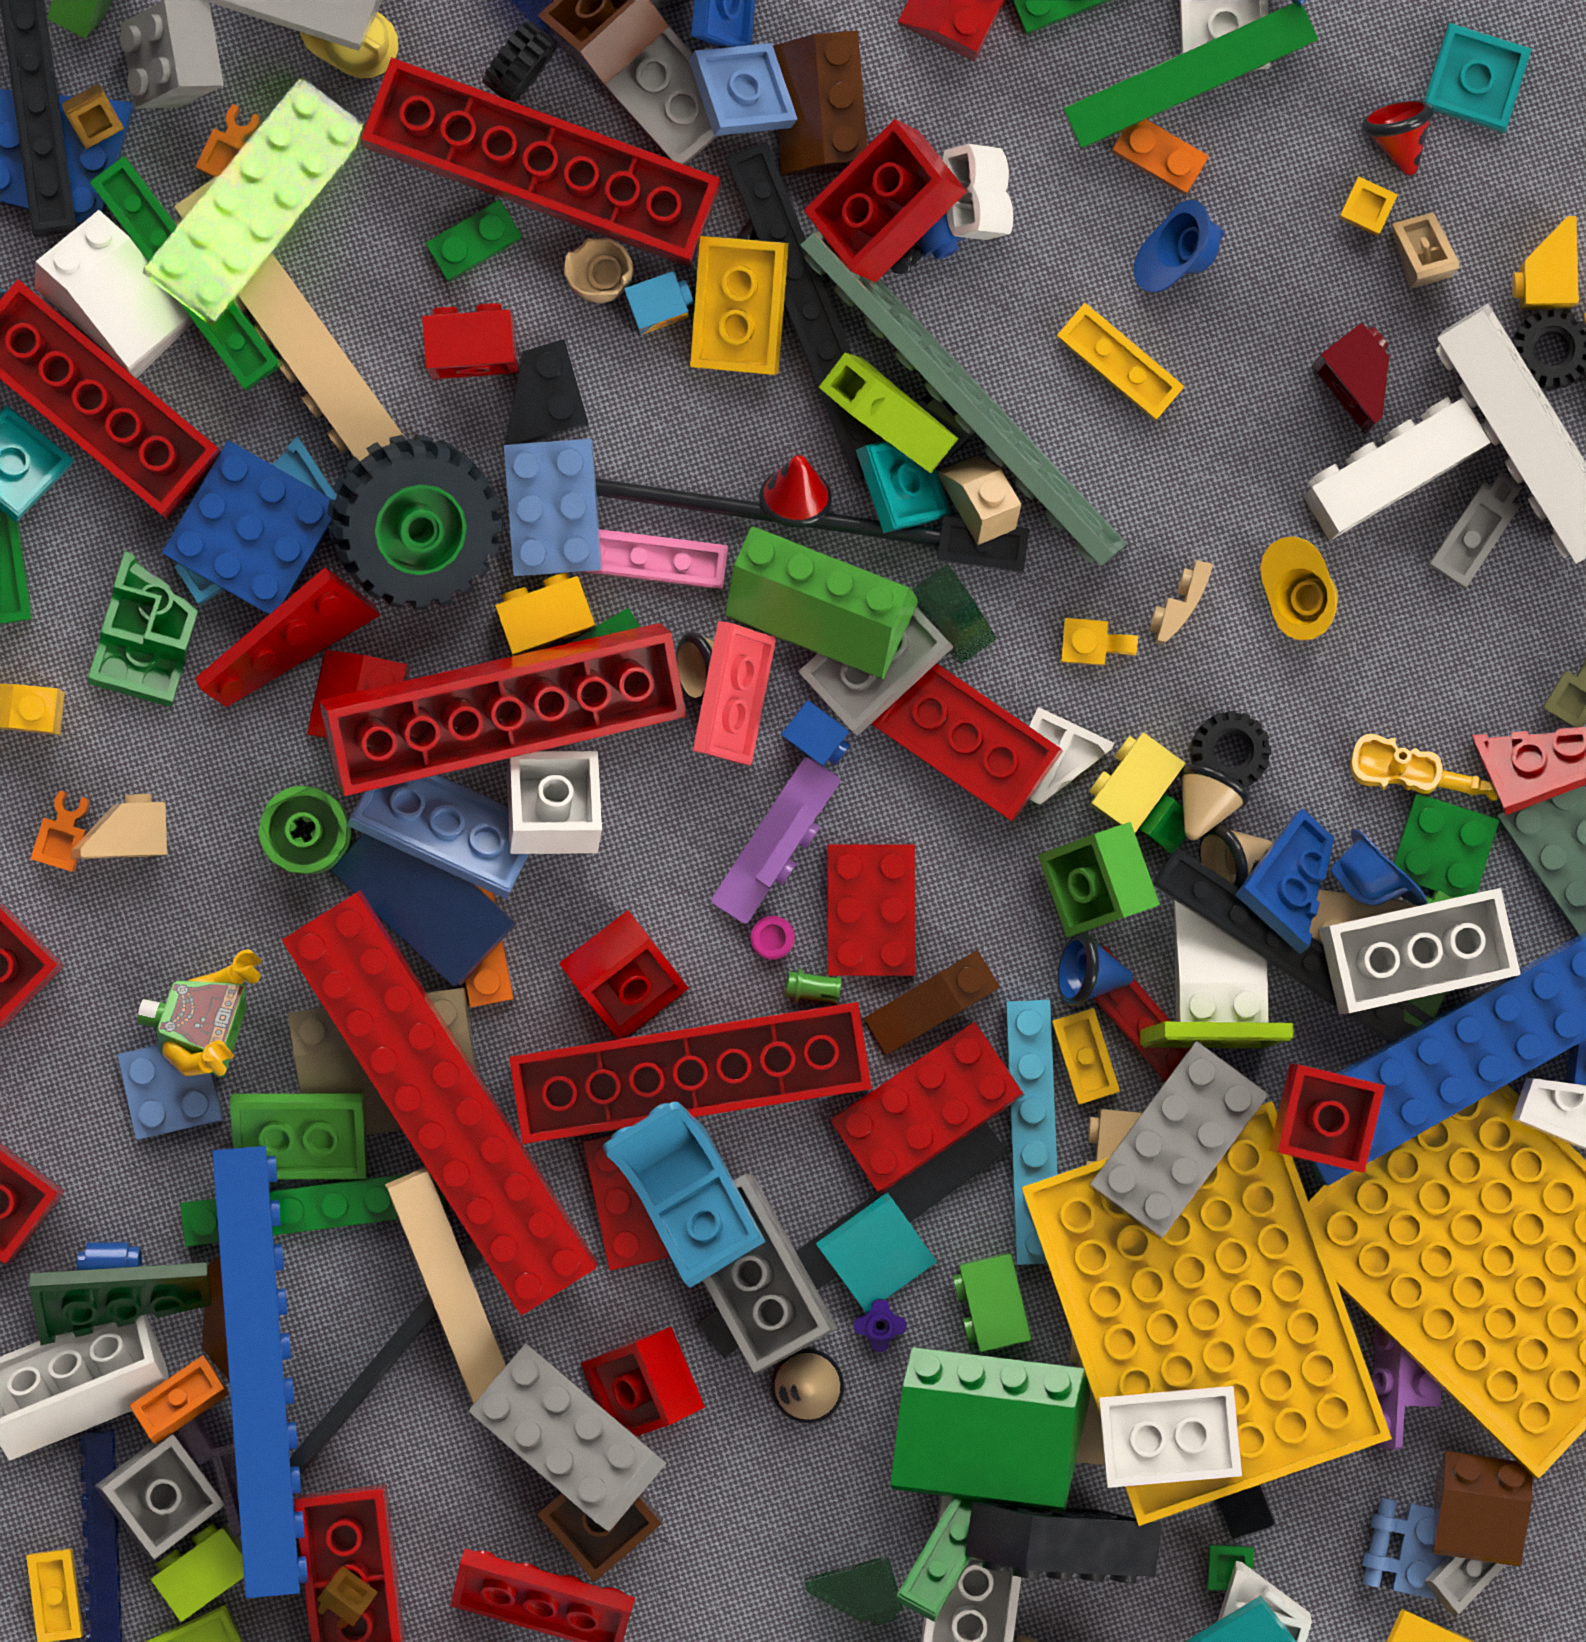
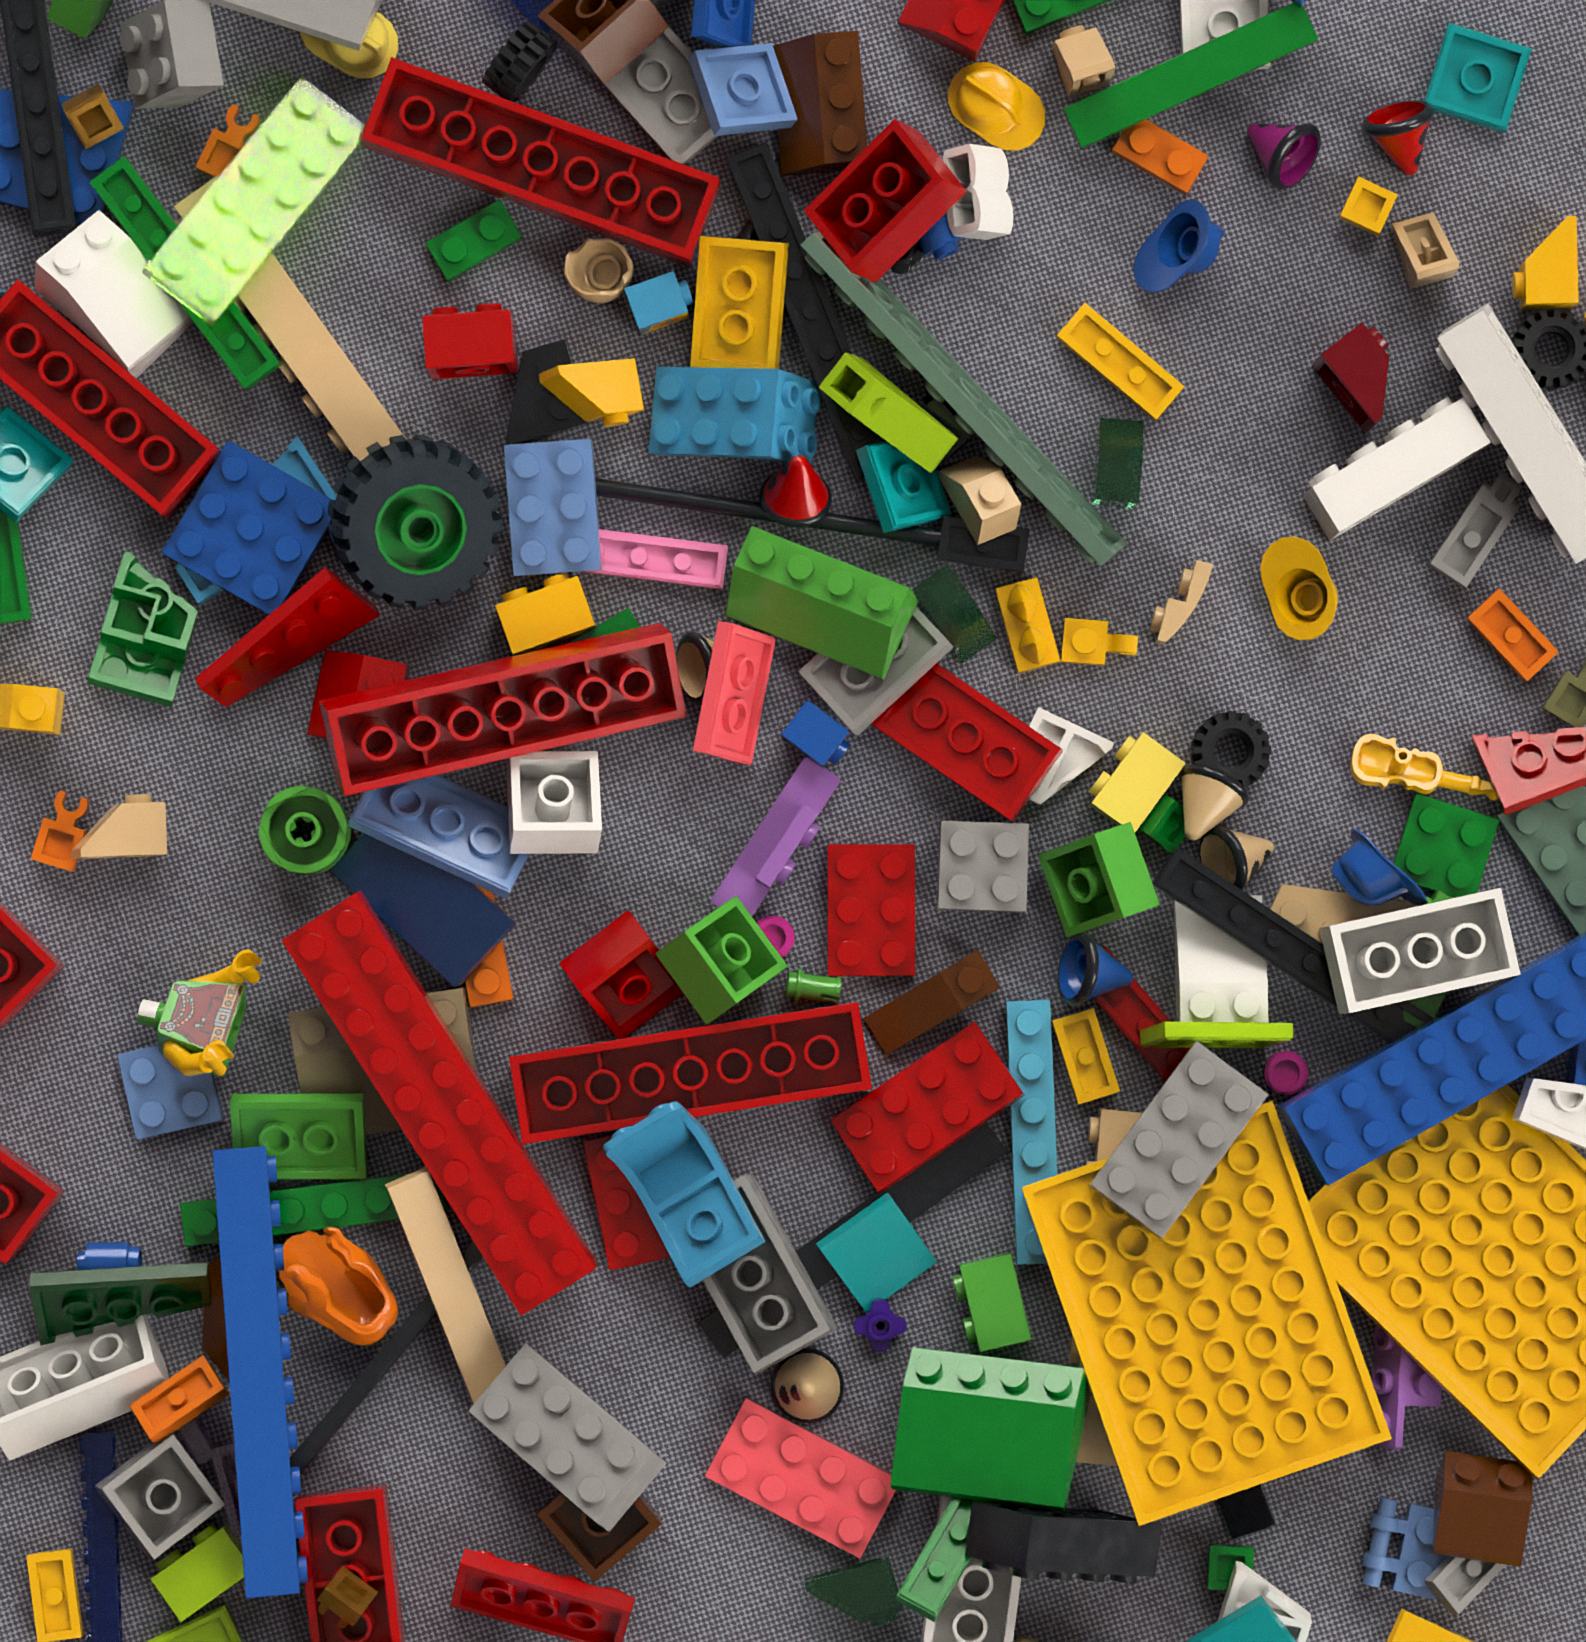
(338, 1286): none -> orange hair
(597, 389): none -> yellow slope
(644, 1382): red slope -> none
(721, 959): none -> bright green brick
(733, 413): none -> dark azure bracket
(802, 1477): none -> coral plate
(983, 866): none -> light grey brick
(996, 106): none -> yellow piece
(1027, 625): none -> yellow tile
(1083, 60): none -> tan slope
(1118, 463): none -> clear green slope
(1170, 1436): white plate -> none
(1285, 151): none -> magenta hat
(1285, 1072): none -> dark pink tile
(1288, 880): blue wing -> none
(1327, 1117): red brick -> none
(1512, 635): none -> orange plate

